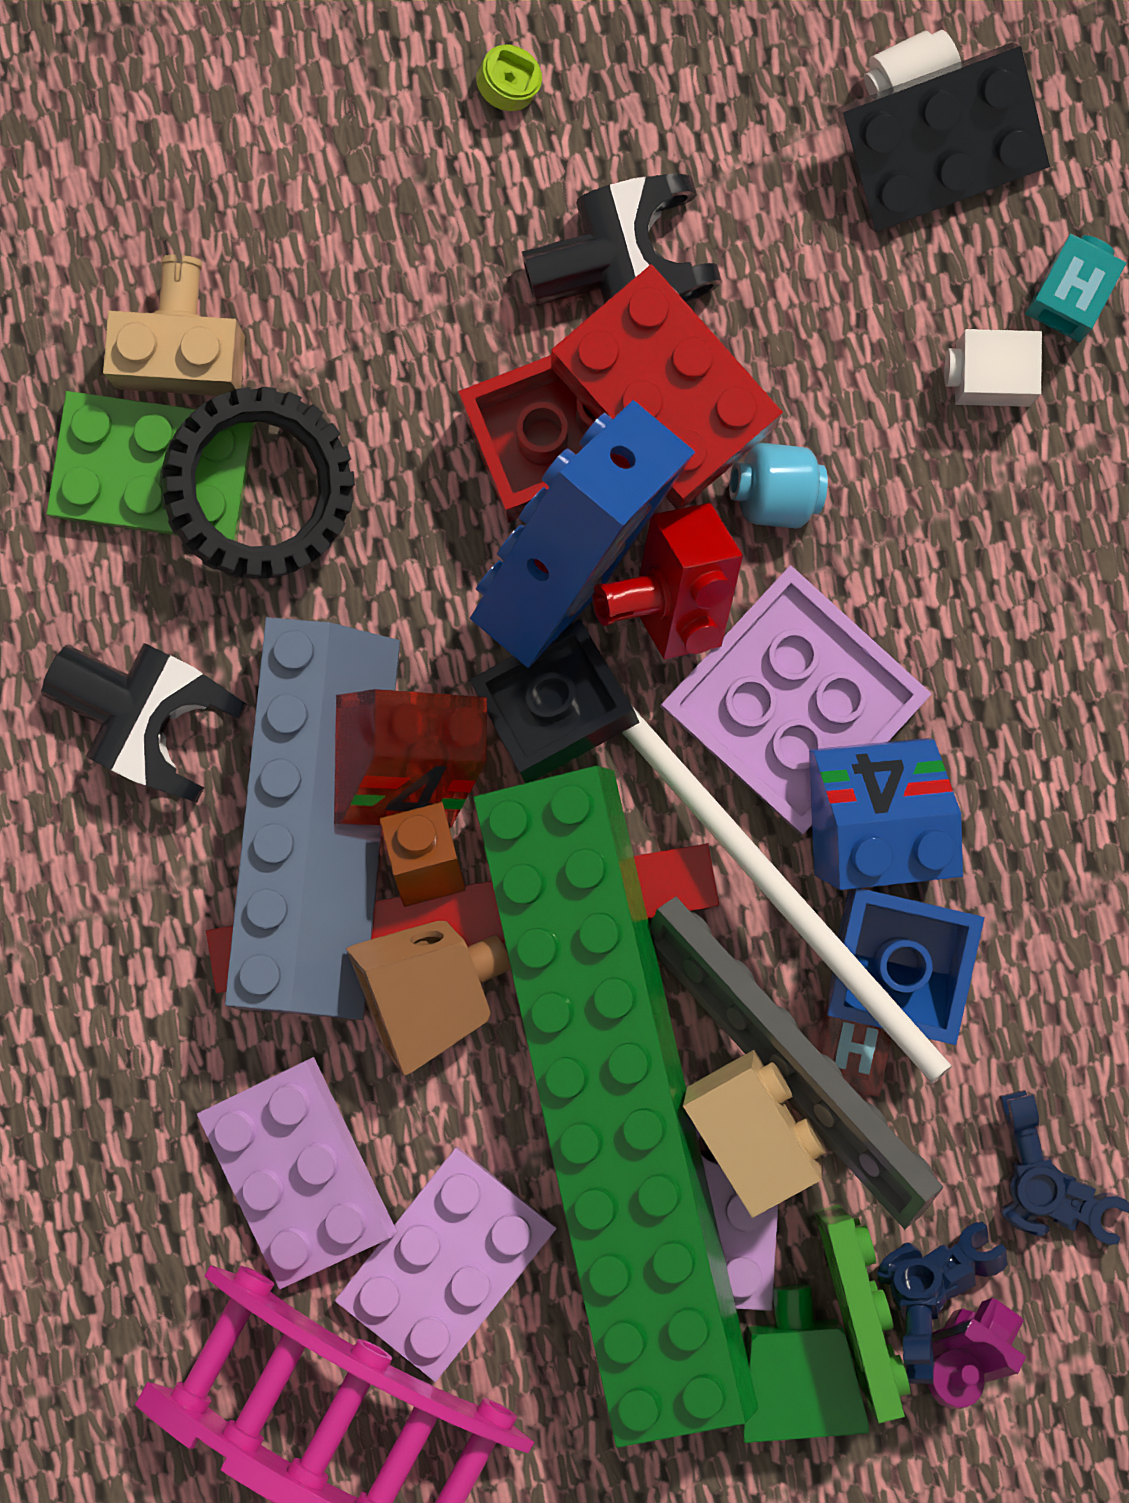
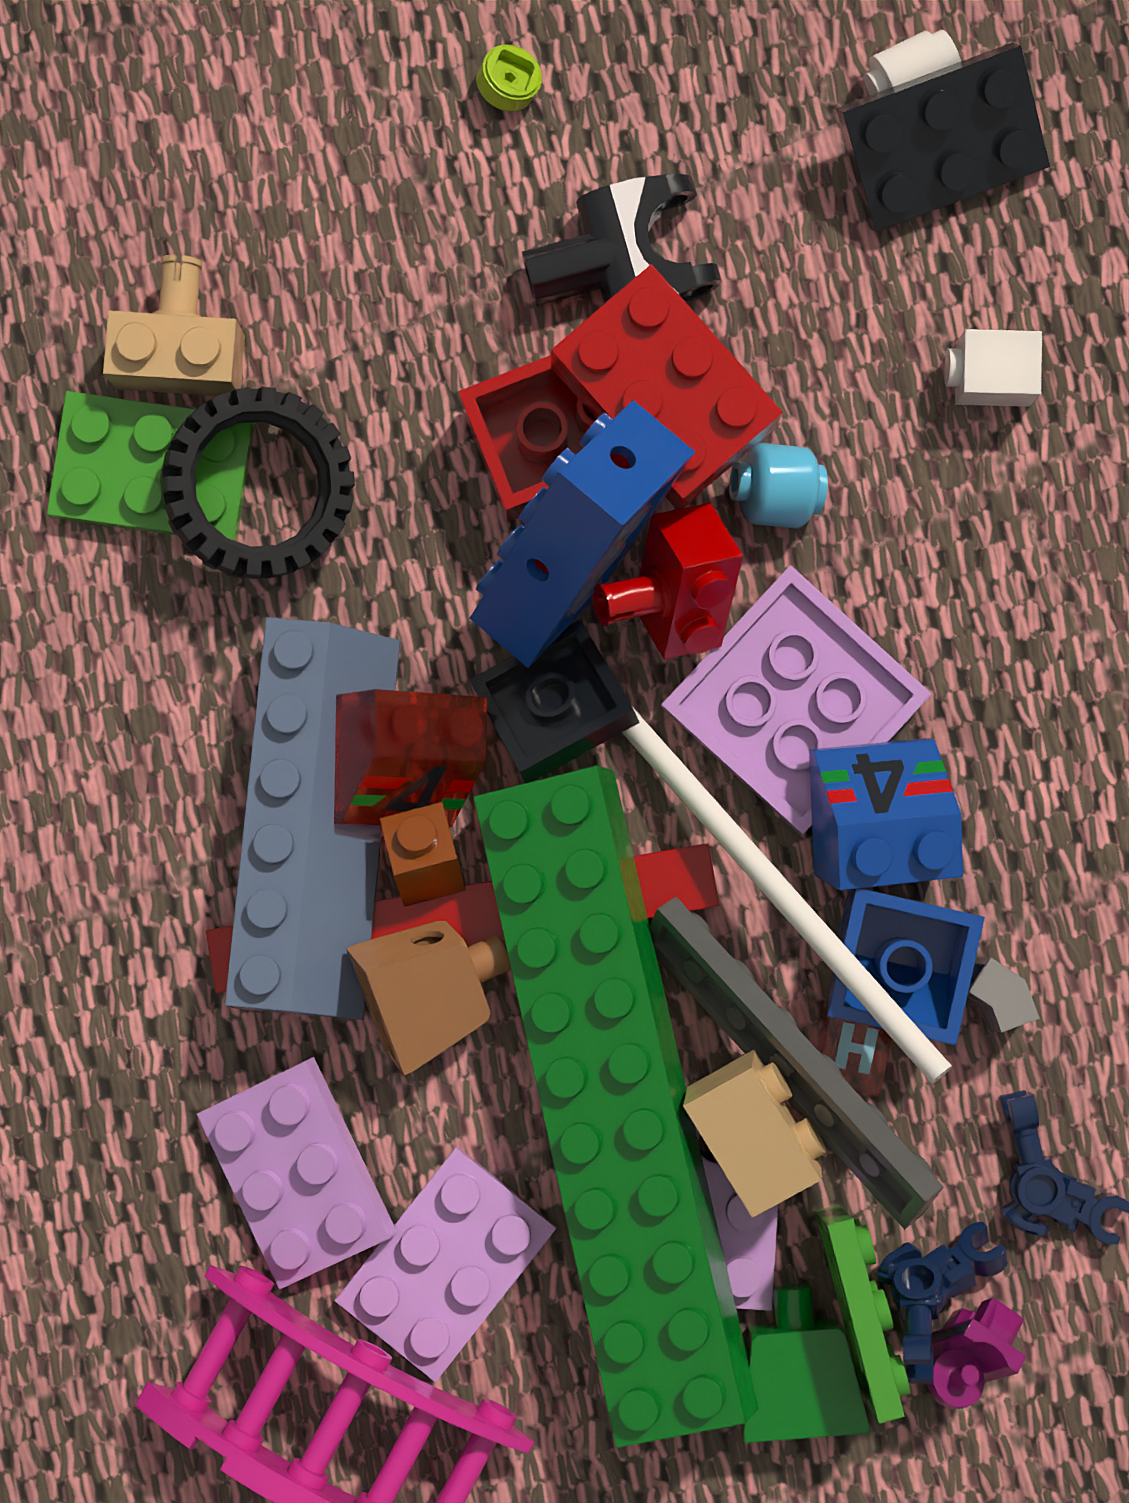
(136, 710): black connector -> none
(1001, 995): none -> light grey piece
(1076, 286): teal brick -> none

